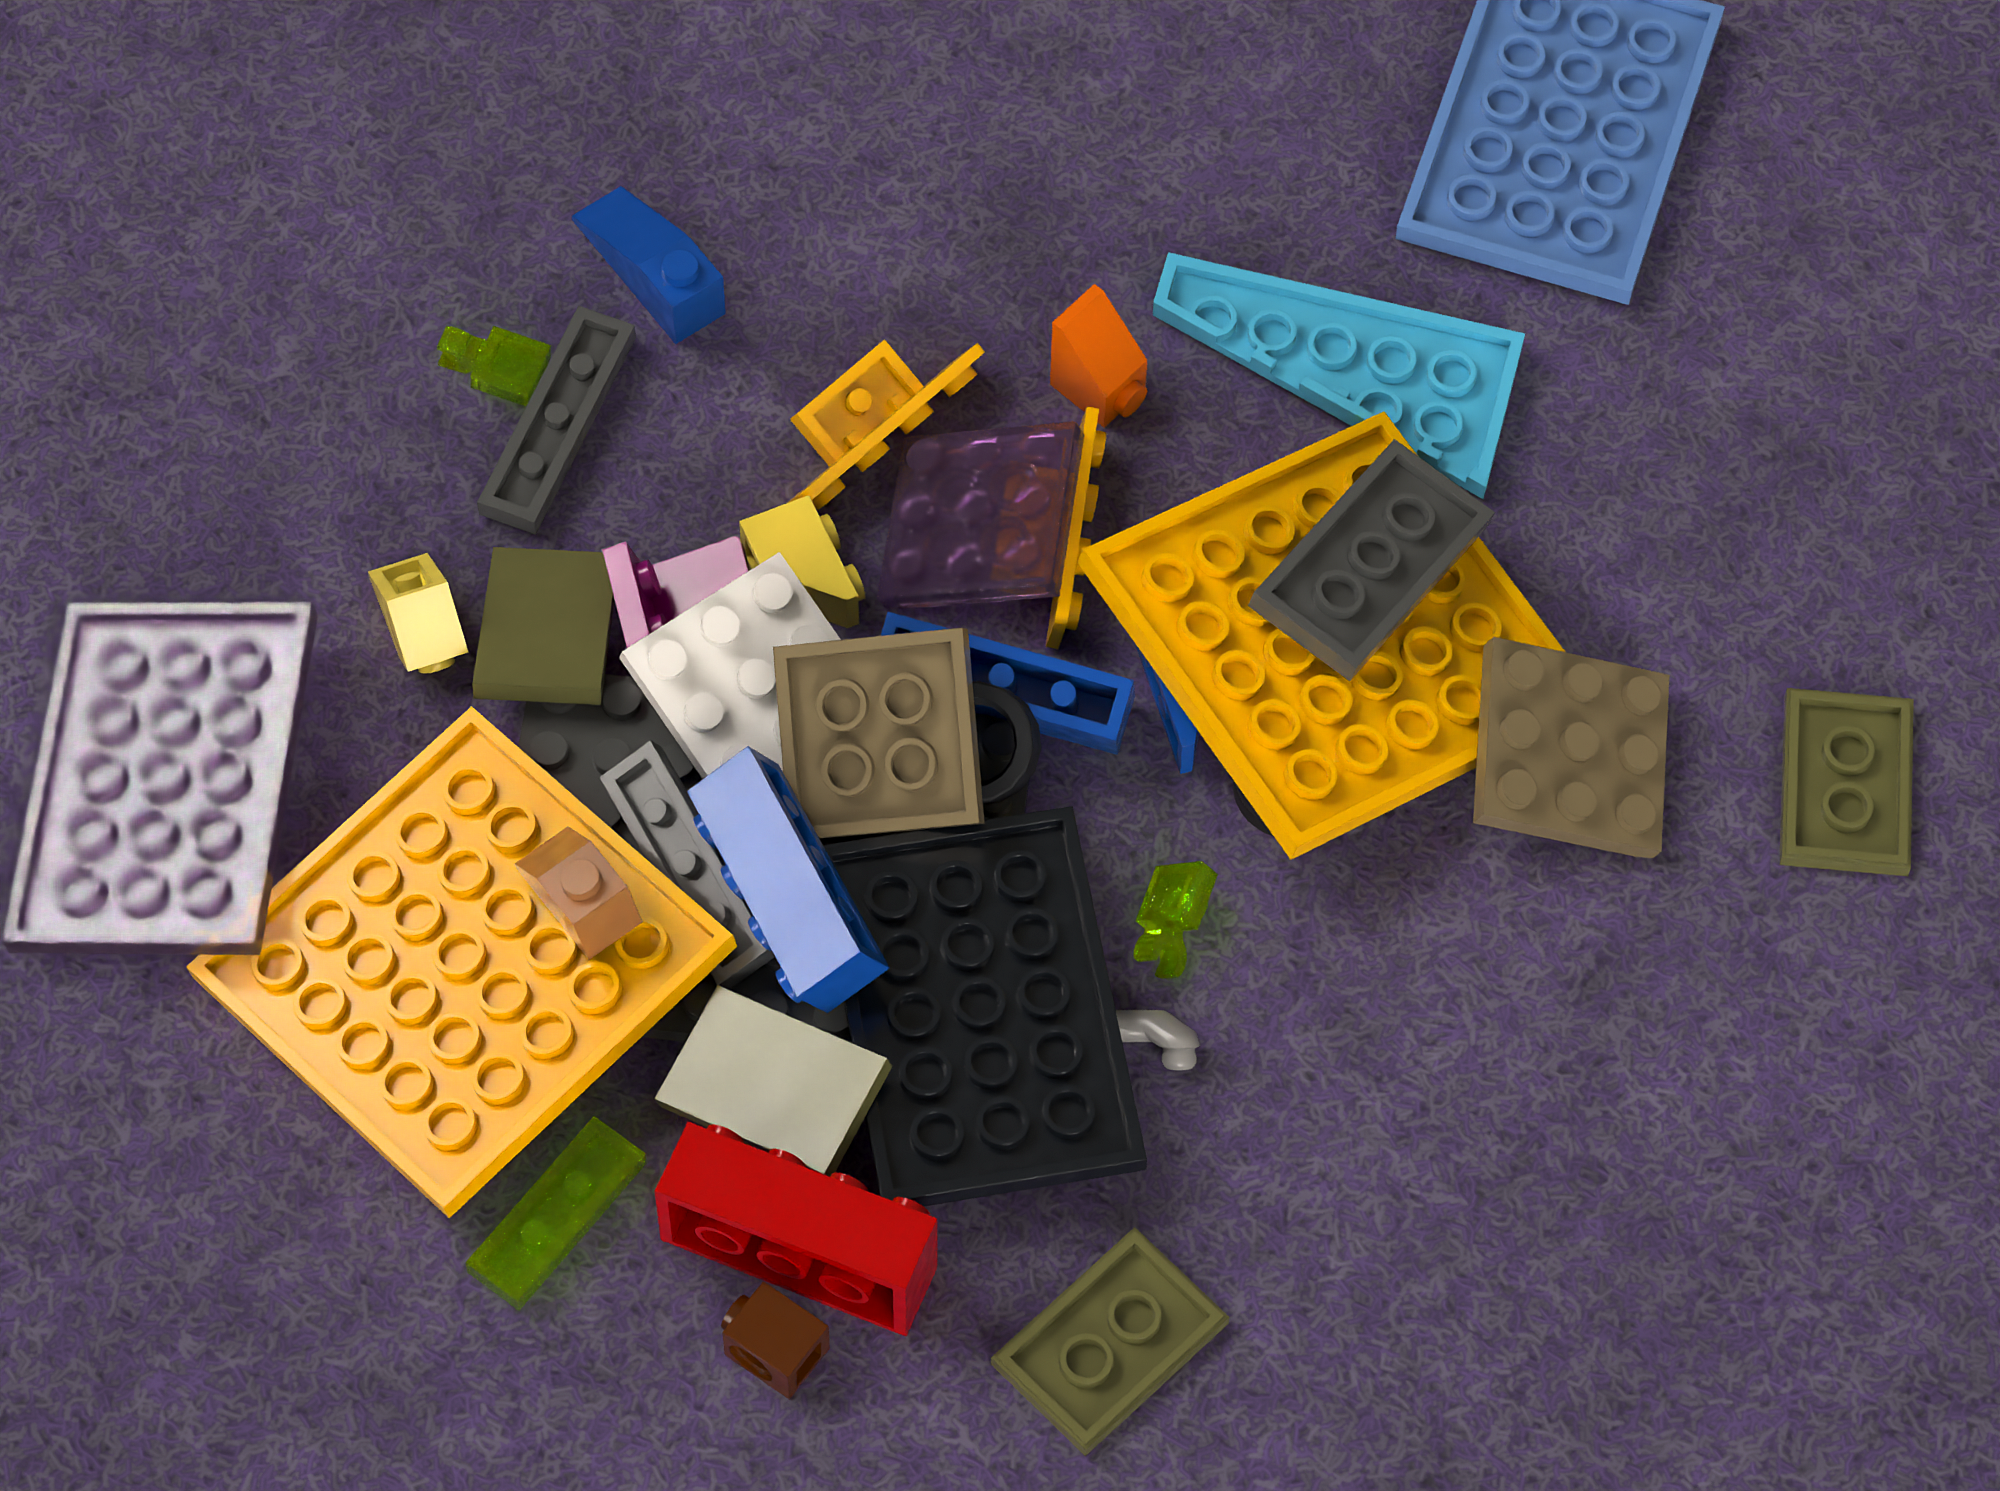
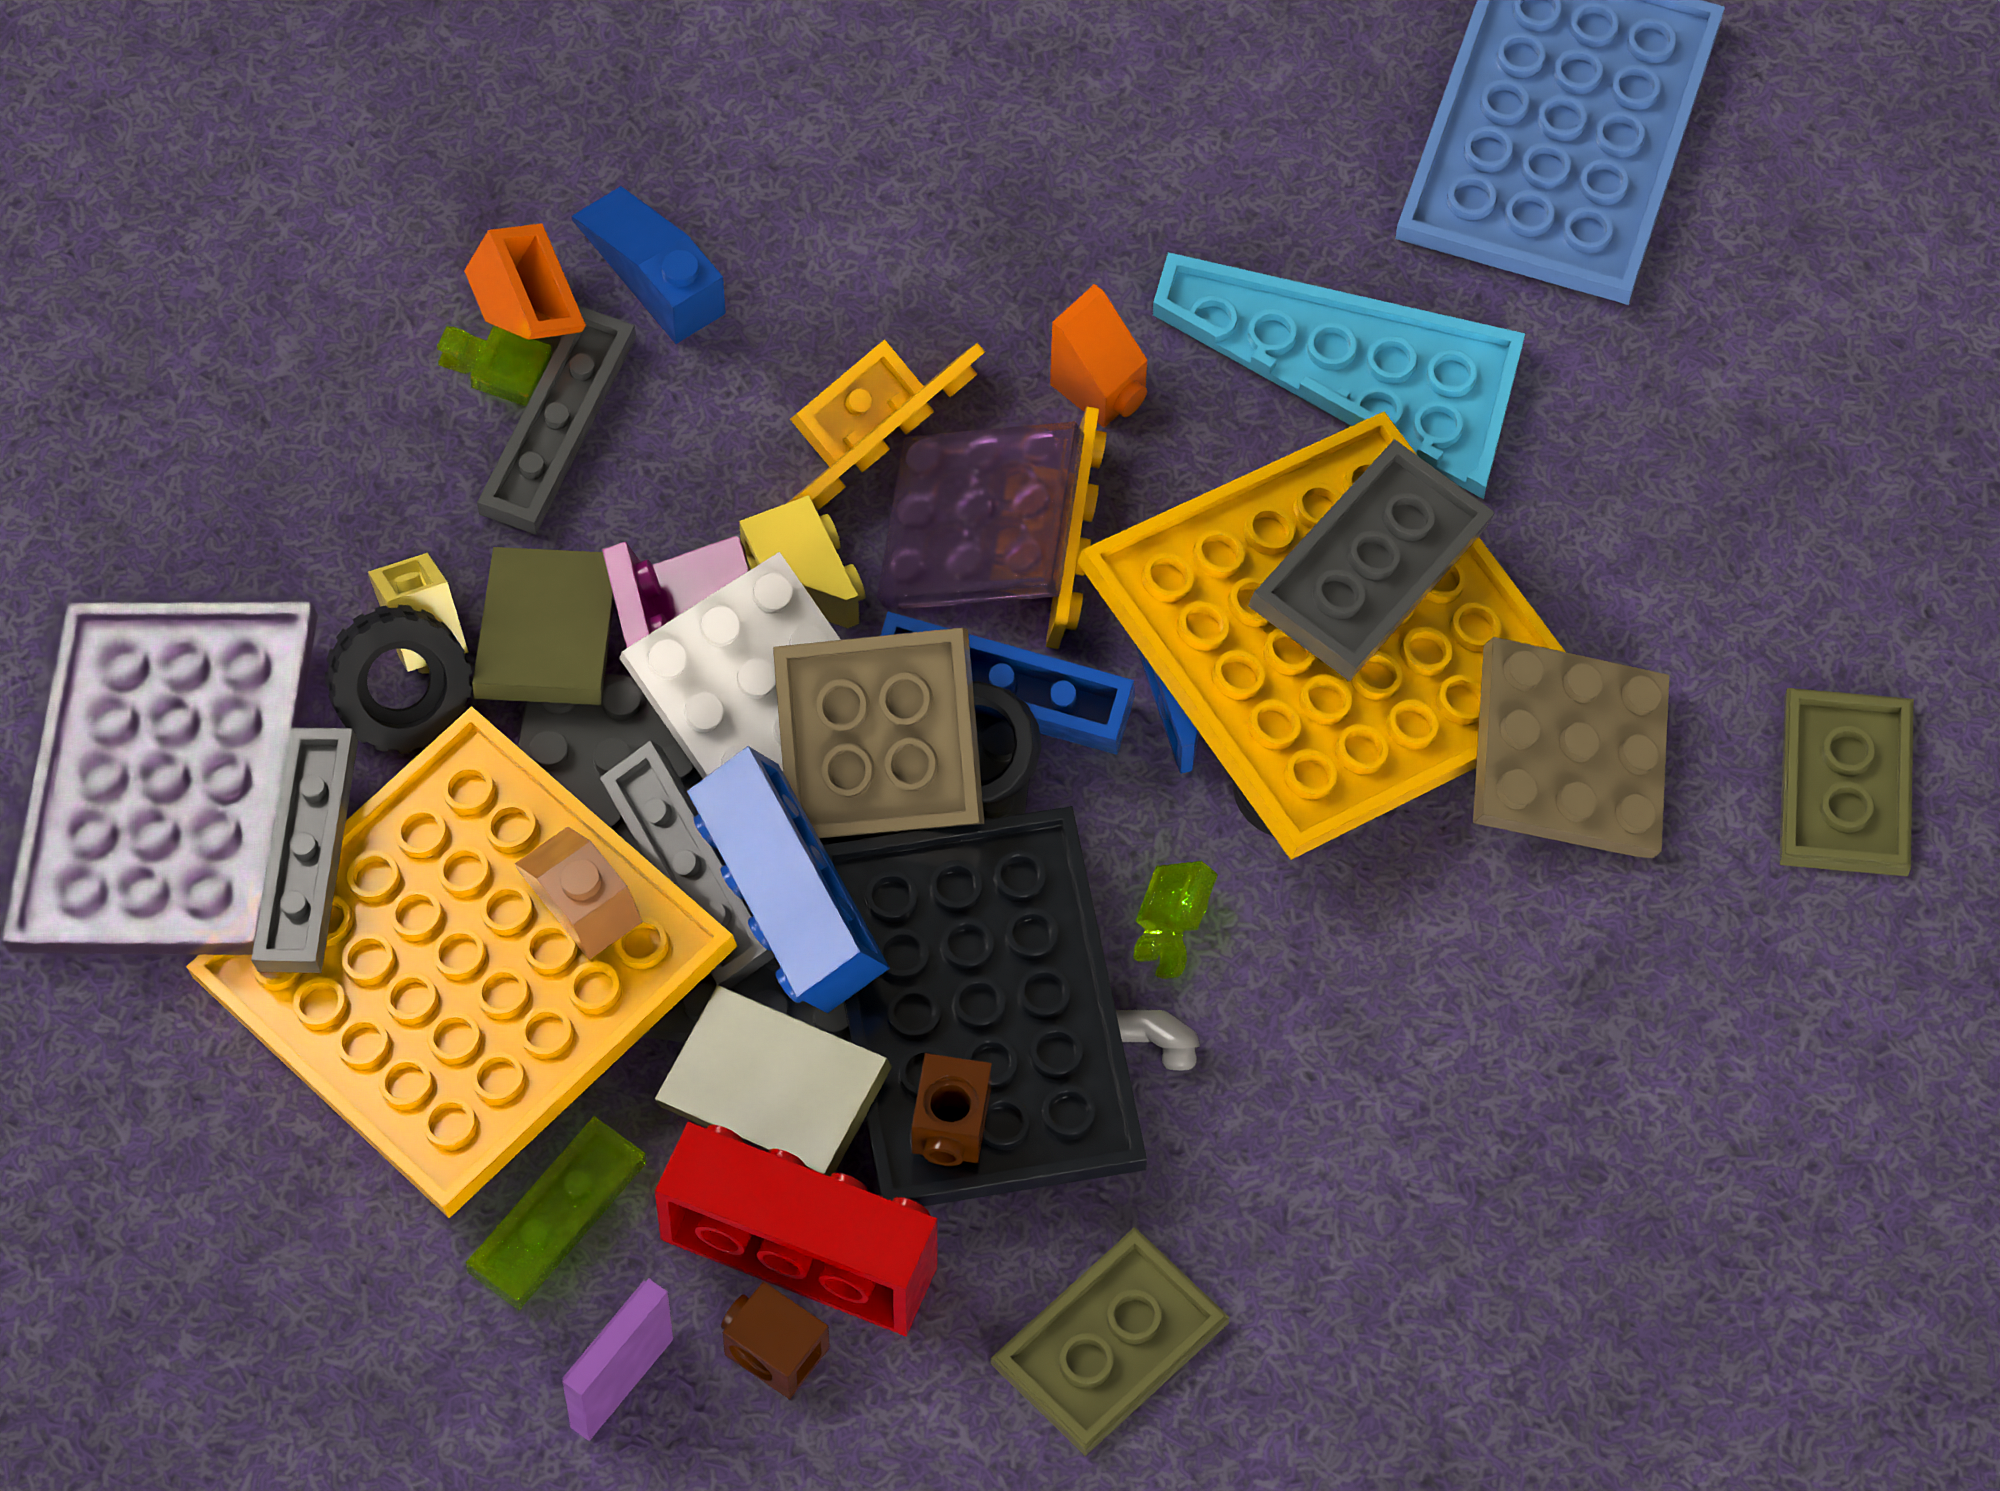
(305, 850): none -> plate
(375, 635): none -> black tyre
(523, 284): none -> orange slope
(618, 1358): none -> medium lavender tile
(956, 1084): none -> reddish brown brick

